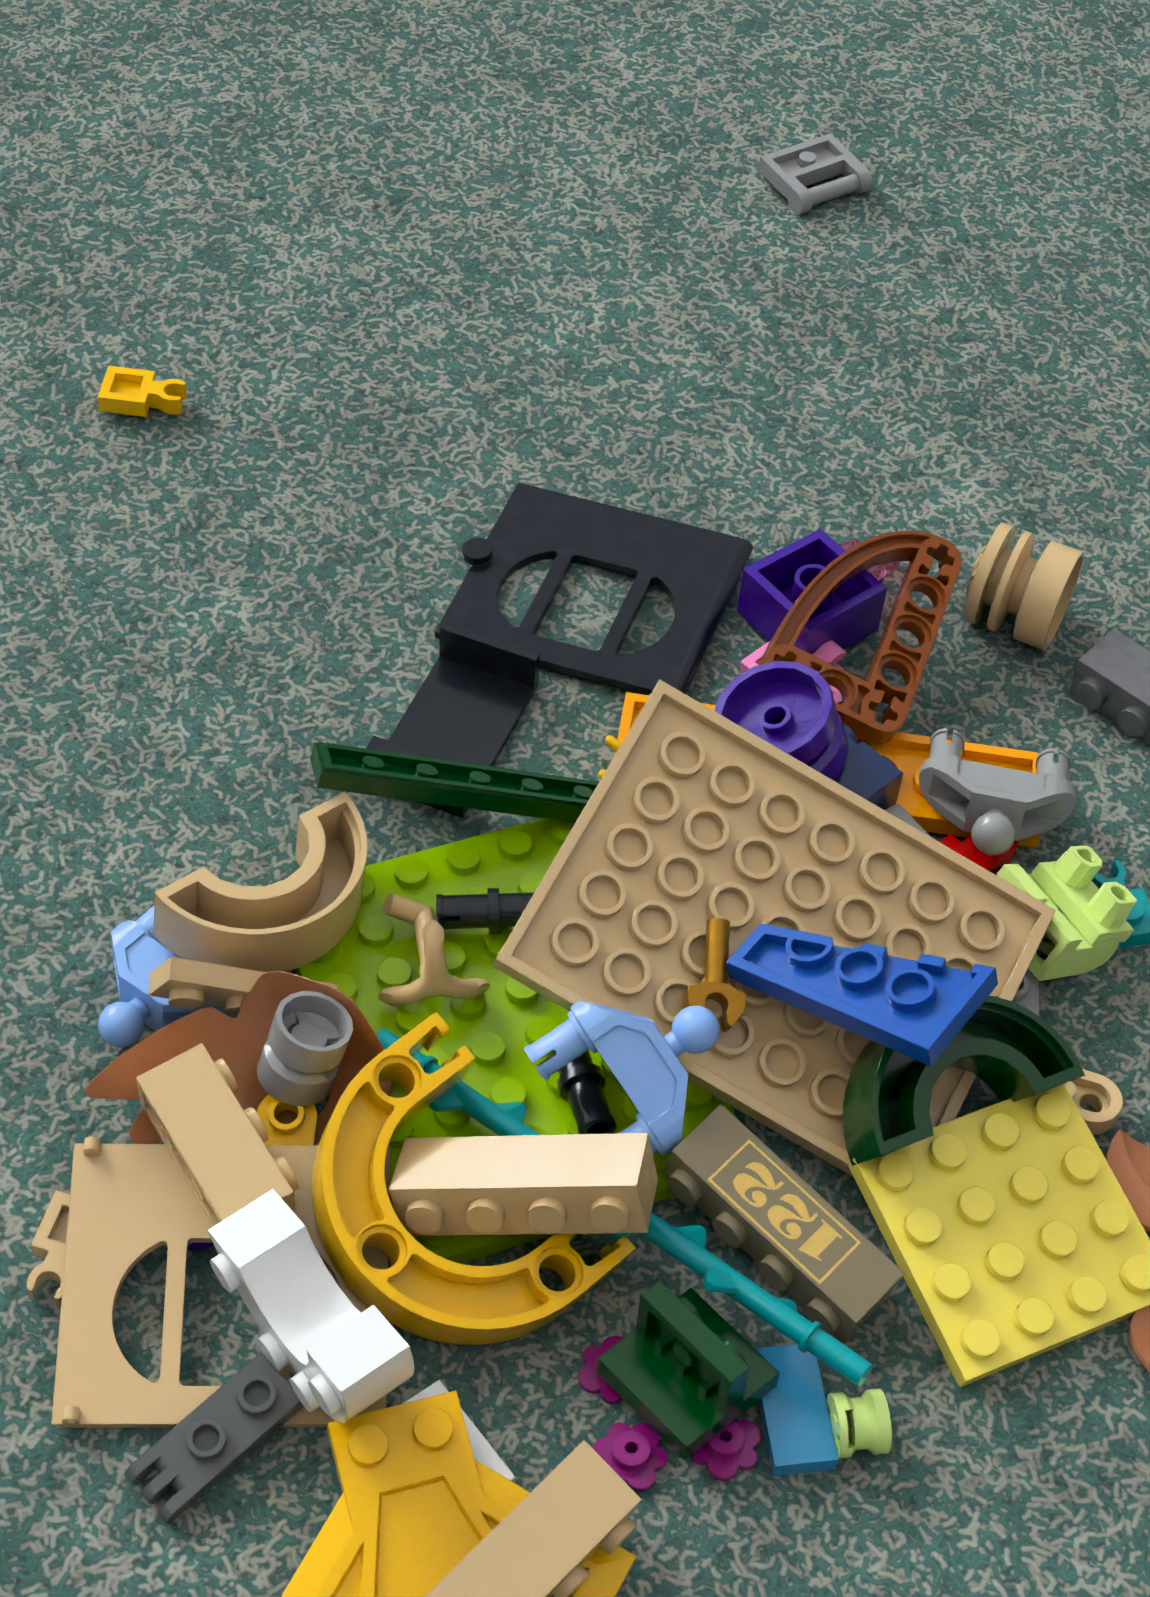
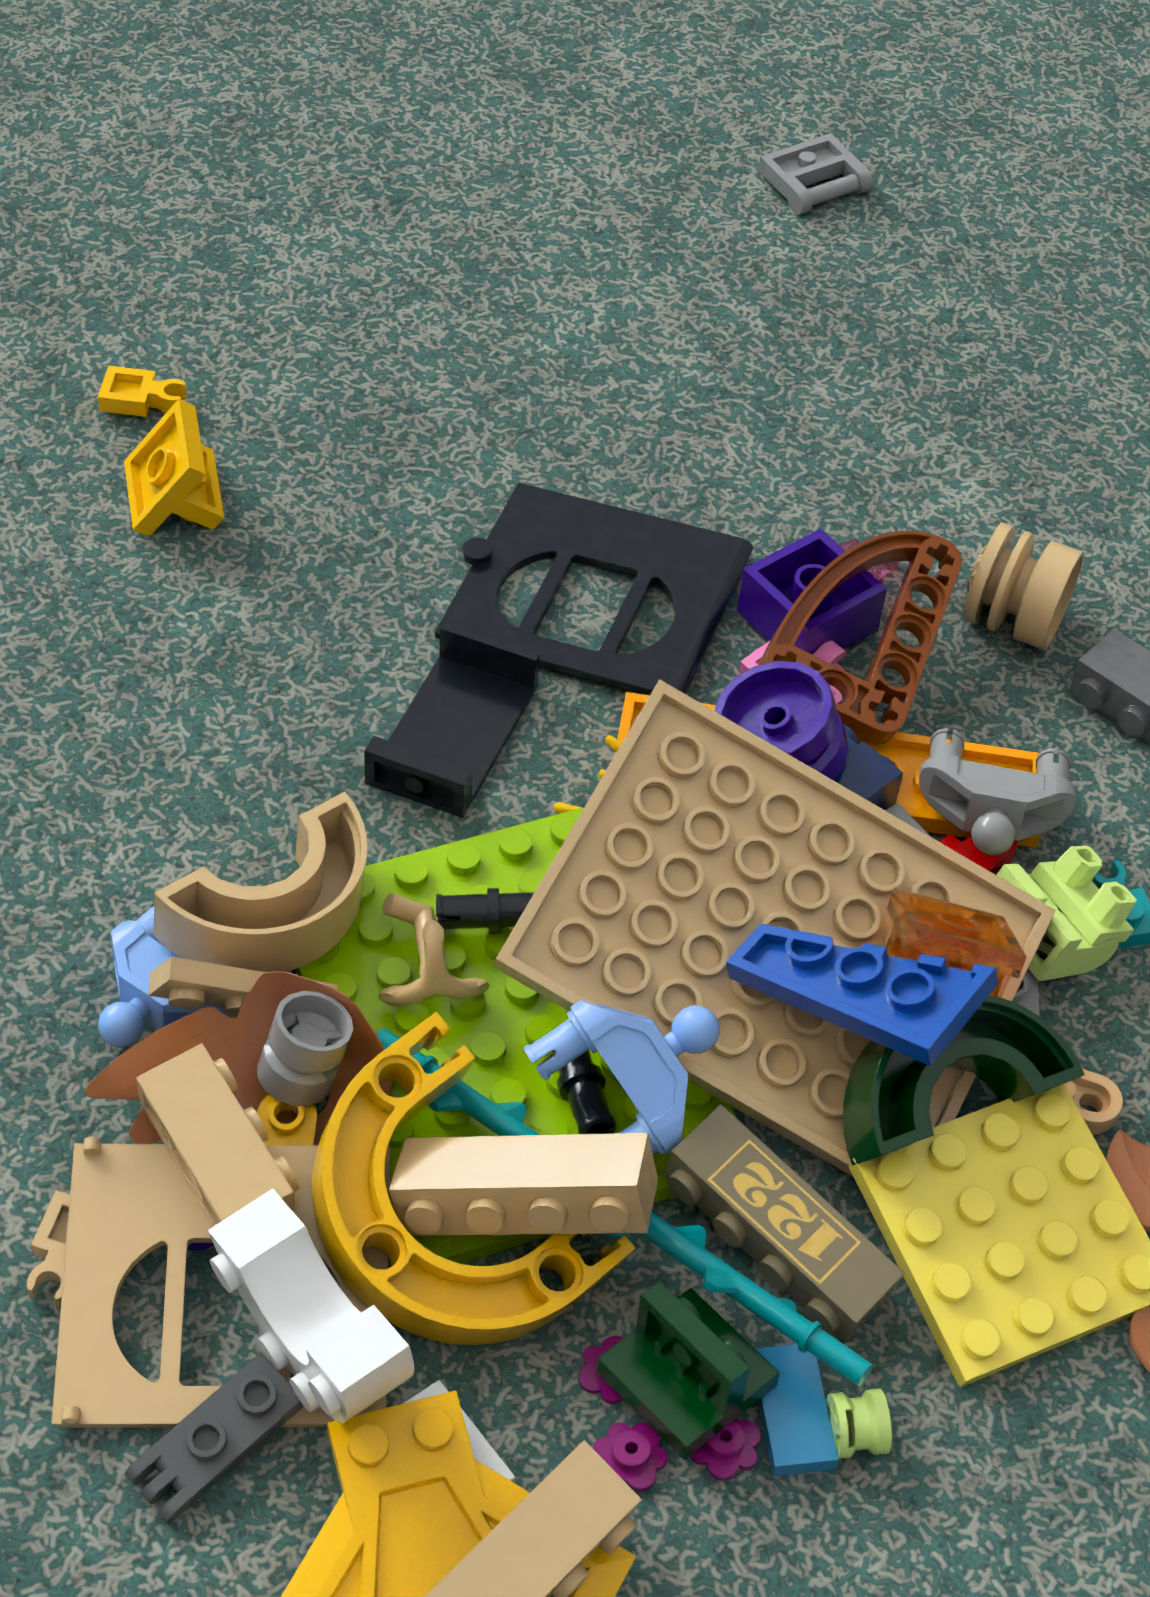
(173, 474): none -> yellow bracket
(449, 782): dark green tile -> none
(715, 981): pearl gold bar -> none
(954, 933): none -> clear orange bracket

